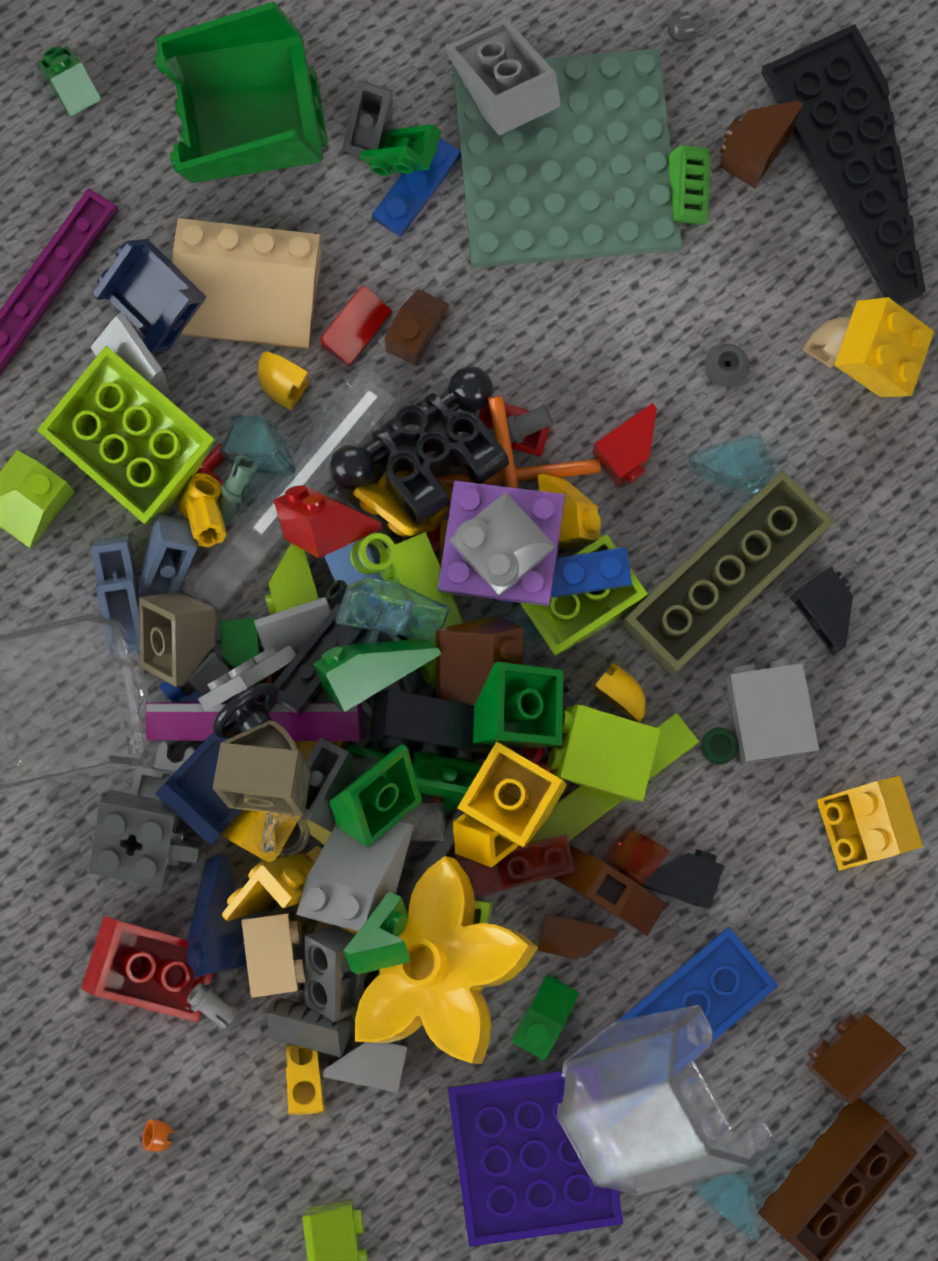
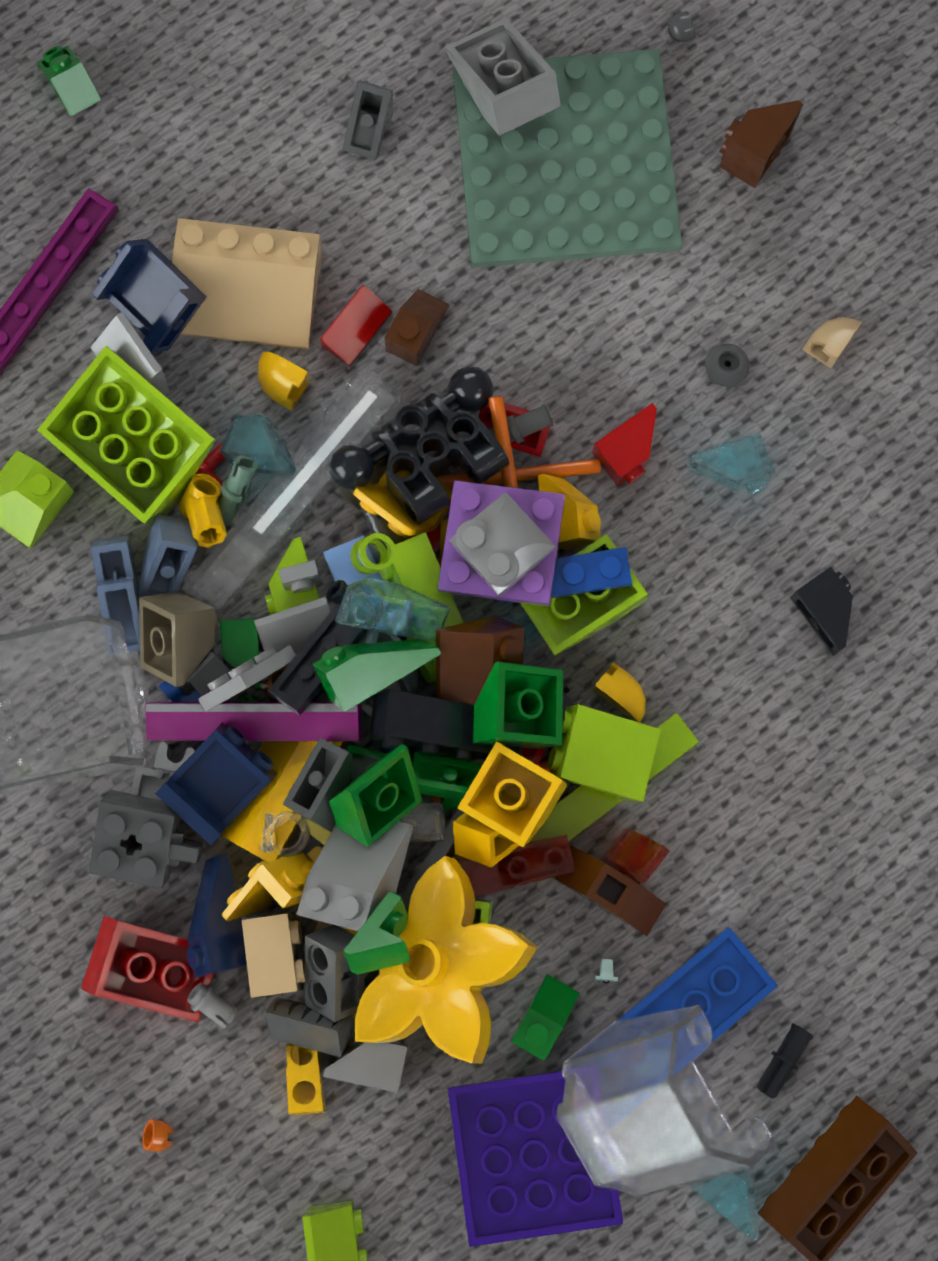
(243, 95): green windscreen -> none
(259, 761): dark tan piece -> none
(300, 577): none -> light grey plate
(320, 522): red slope -> none
(404, 150): green bracket -> none
(414, 190): blue plate -> none
(572, 937): reddish brown slope -> none
(606, 972): none -> light aqua piece
(688, 878): black slope -> none
(695, 163): bright green slope -> none
(719, 746): dark green tile -> none
(727, 573): olive brick -> none
(771, 712): light grey brick -> none
(784, 1061): none -> black axle
(853, 1056): reddish brown slope -> none
(854, 151): black wing -> none
(869, 823): yellow slope -> none
(884, 347): yellow brick -> none

